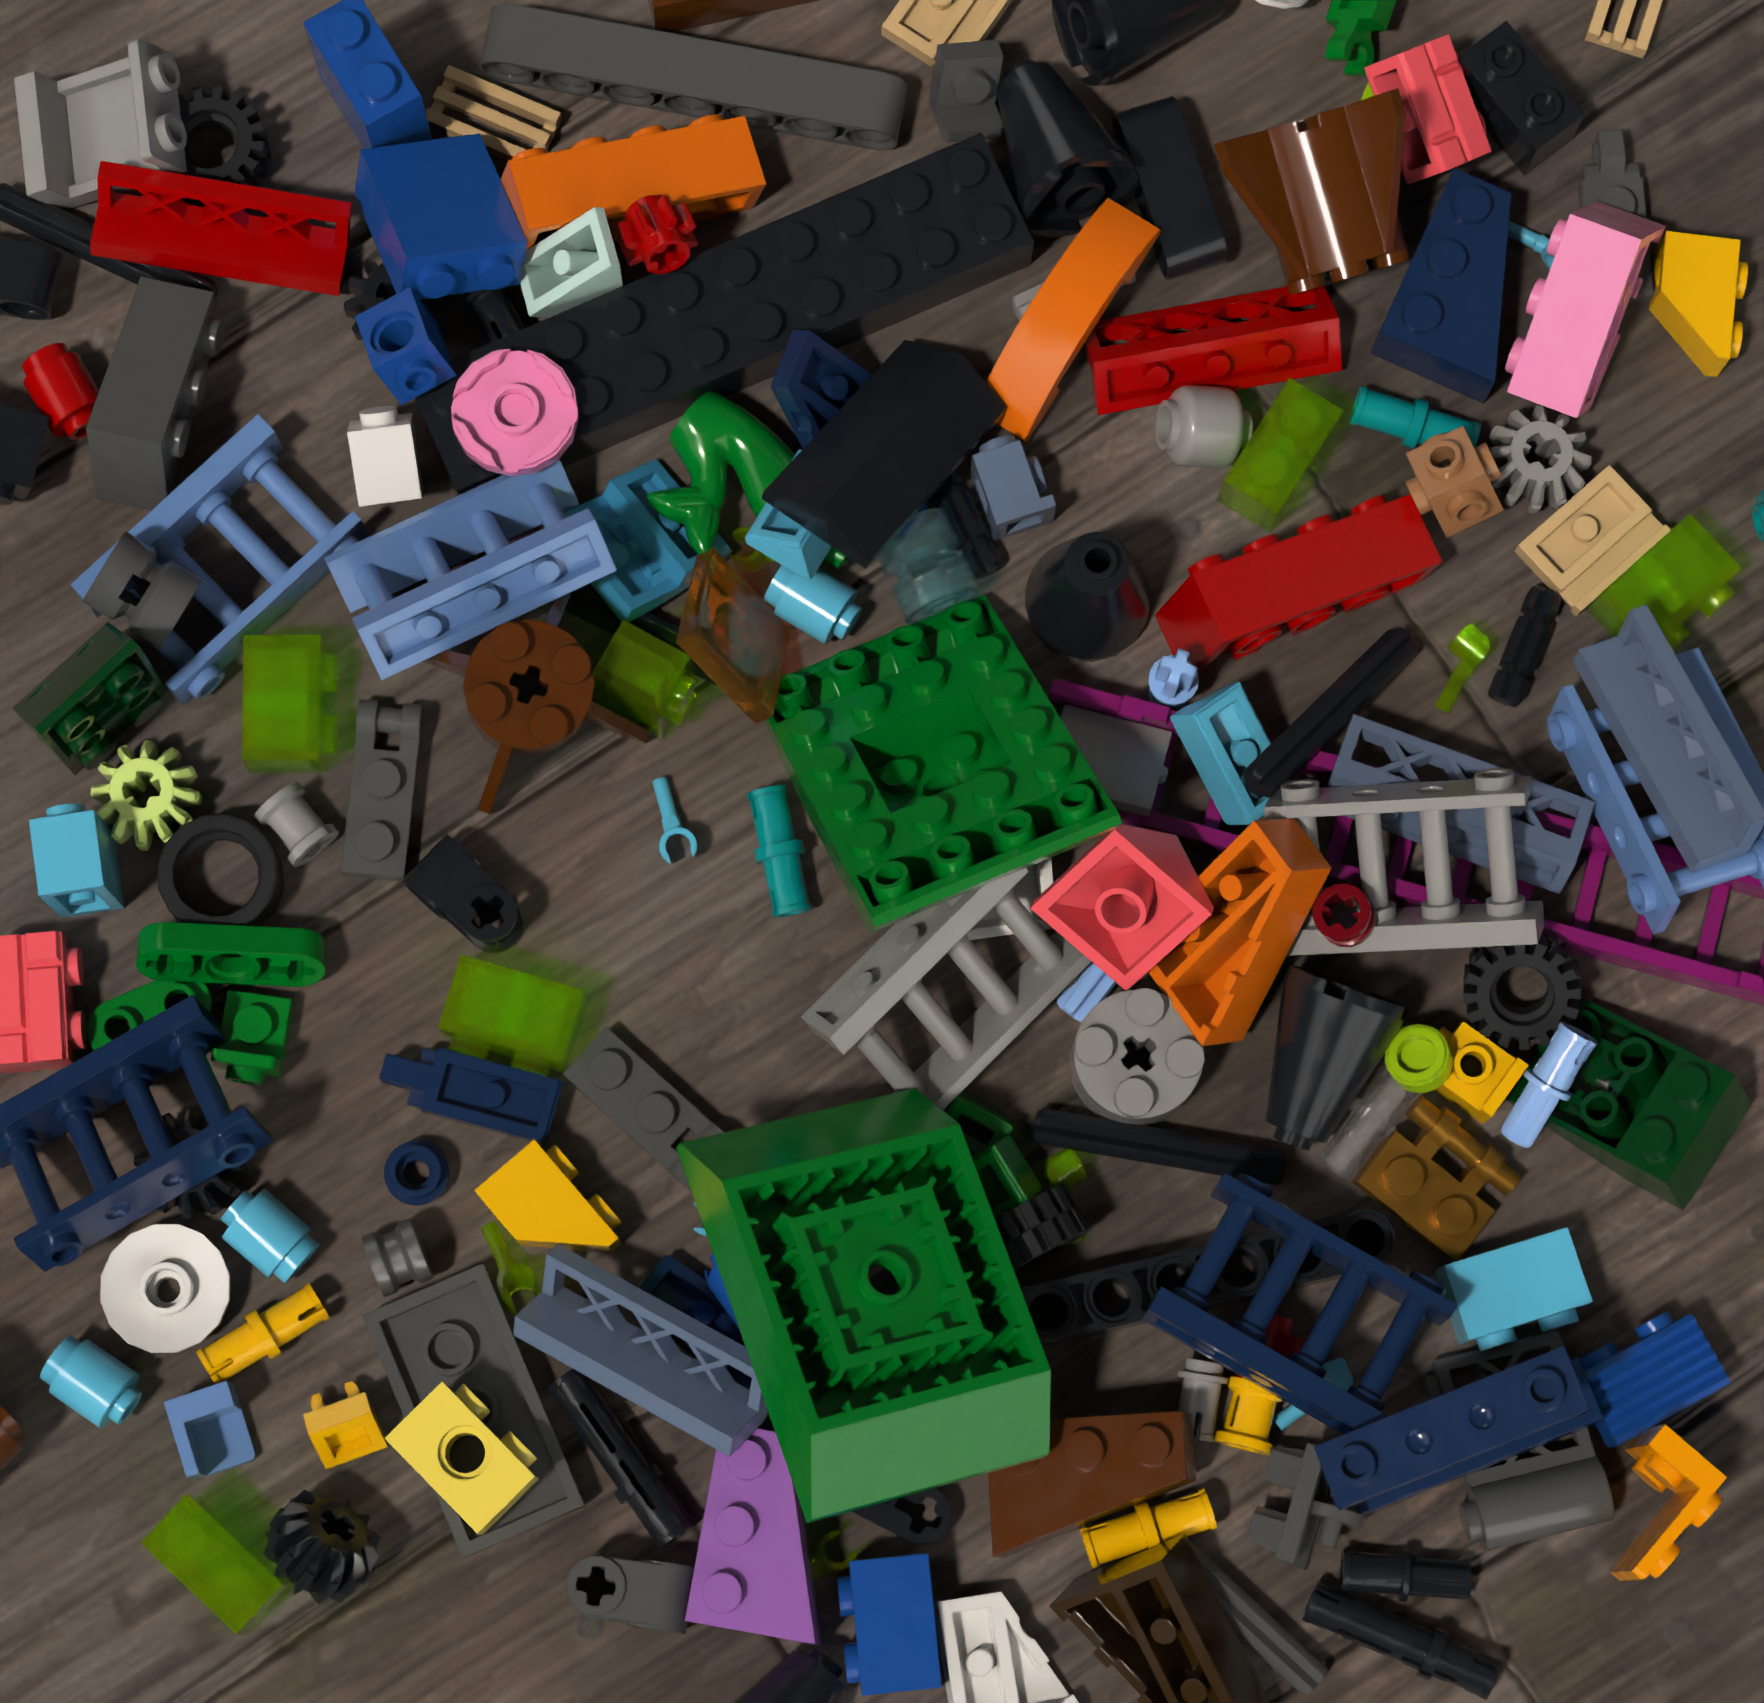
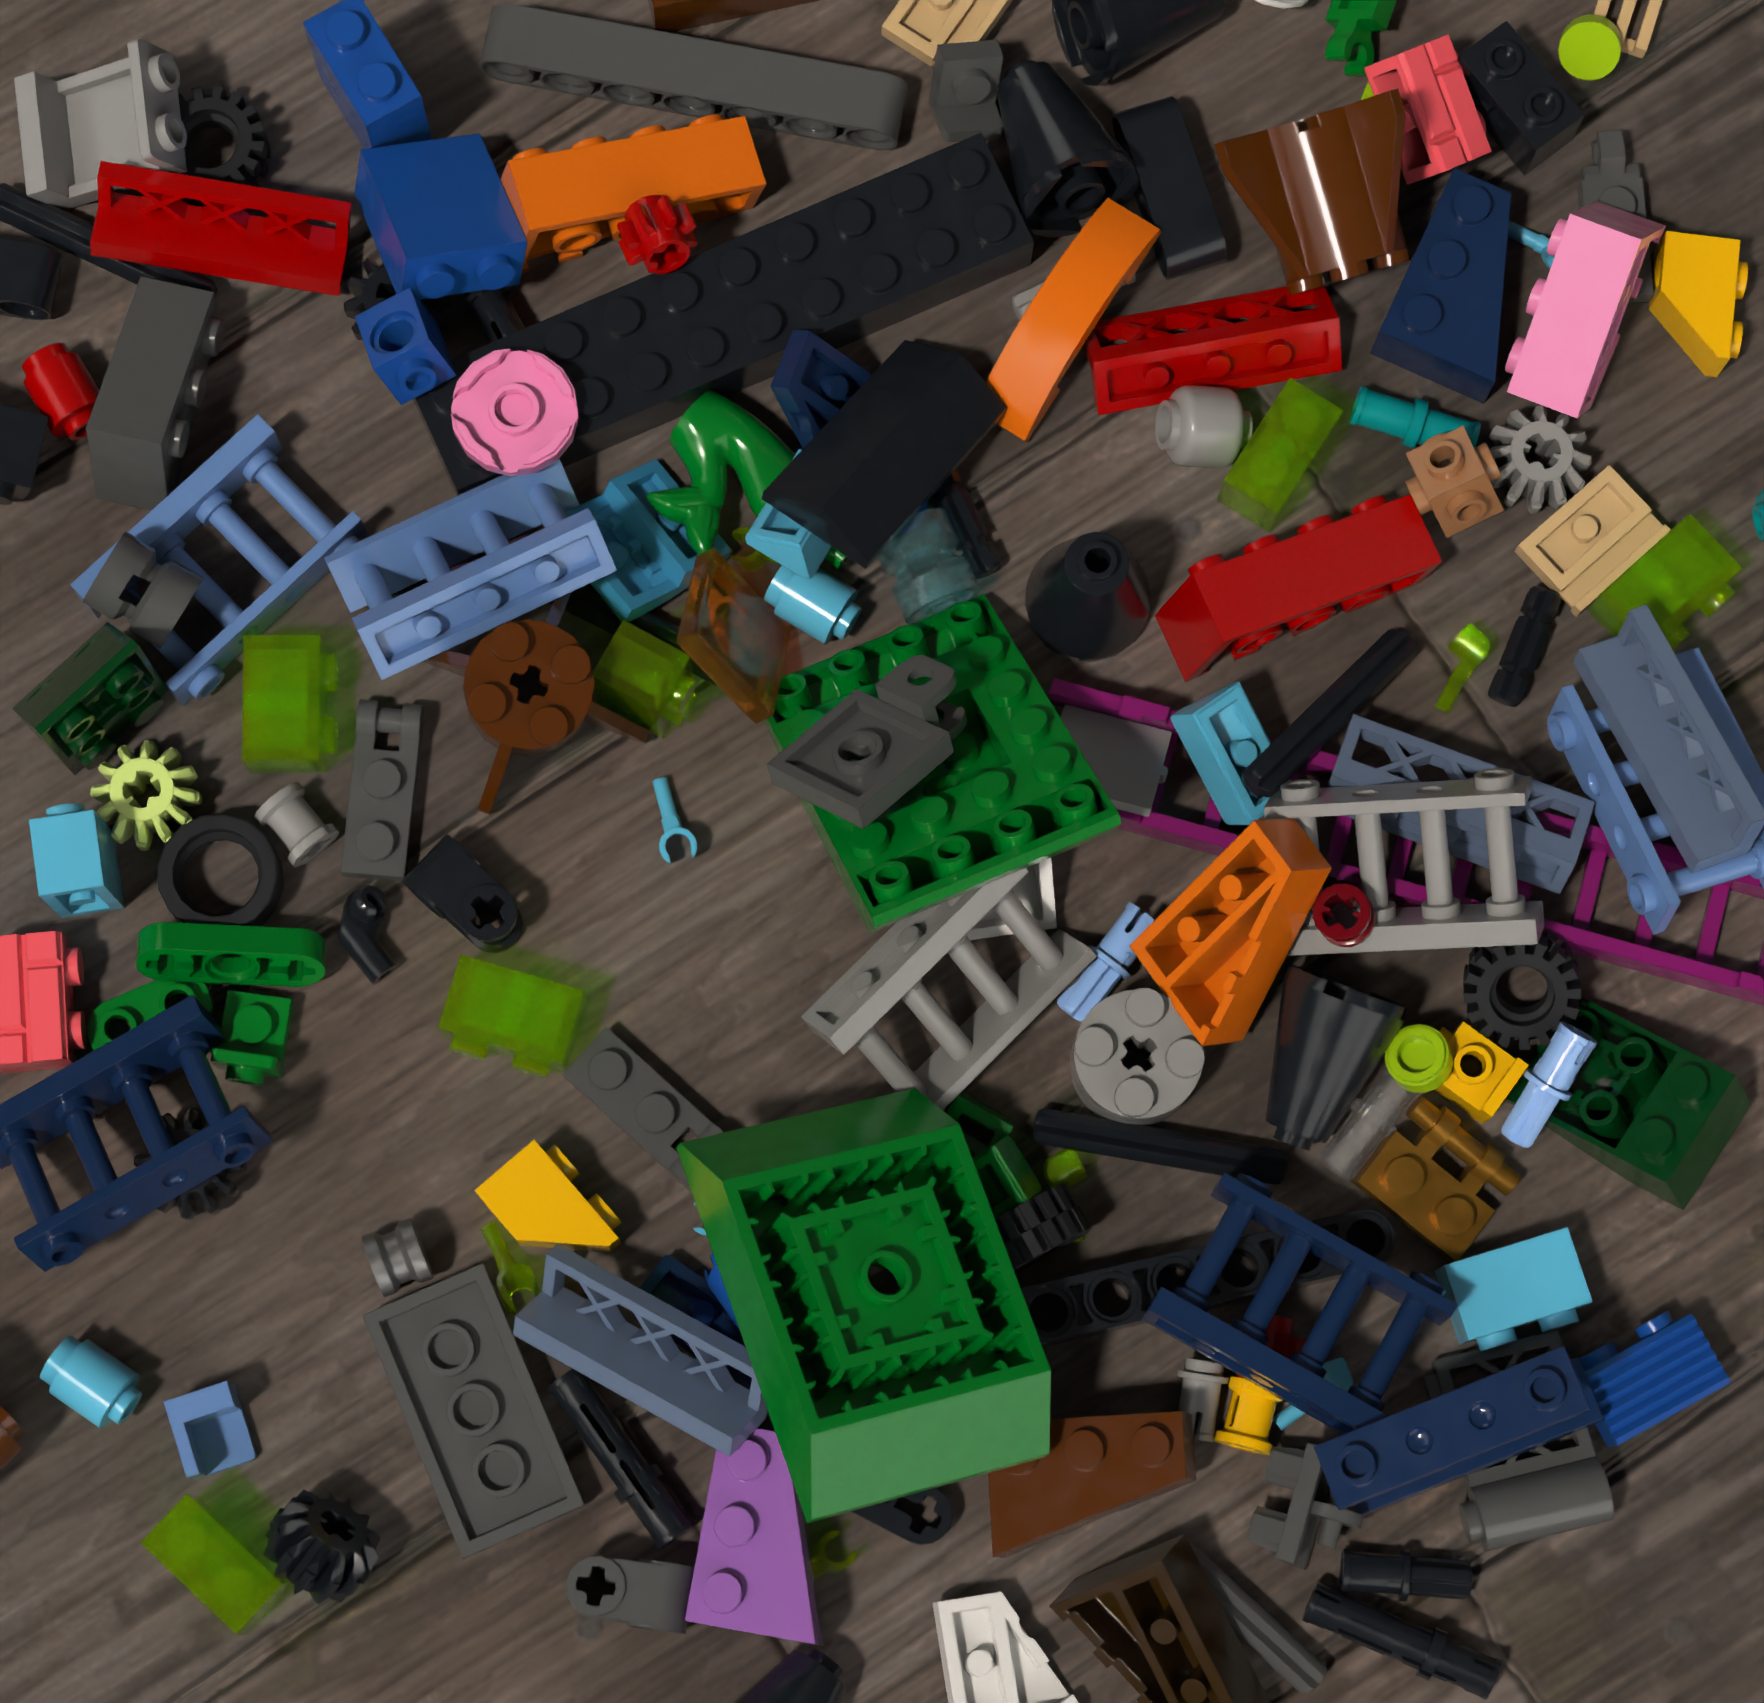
(133, 1280): white dish -> none
(262, 1334): yellow pin -> none
(268, 1235): medium azure brick -> none
(344, 1427): yellow tile -> none
(360, 932): none -> black arm
(385, 456): white brick -> none
(411, 1153): dark blue plate -> none
(426, 1442): light yellow brick -> none
(477, 1092): dark blue hinge -> none
(498, 96): tan tile -> none
(571, 266): light aqua slope -> none
(779, 851): teal pin -> none
(891, 737): none -> dark grey plate
(892, 1625): blue brick -> none
(1010, 488): sand blue brick -> none
(1127, 902): coral slope -> none
(1147, 1527): yellow pin -> none
(1173, 680): light blue axle -> none
(1590, 47): none -> lime tile
(1670, 1463): light orange bracket -> none

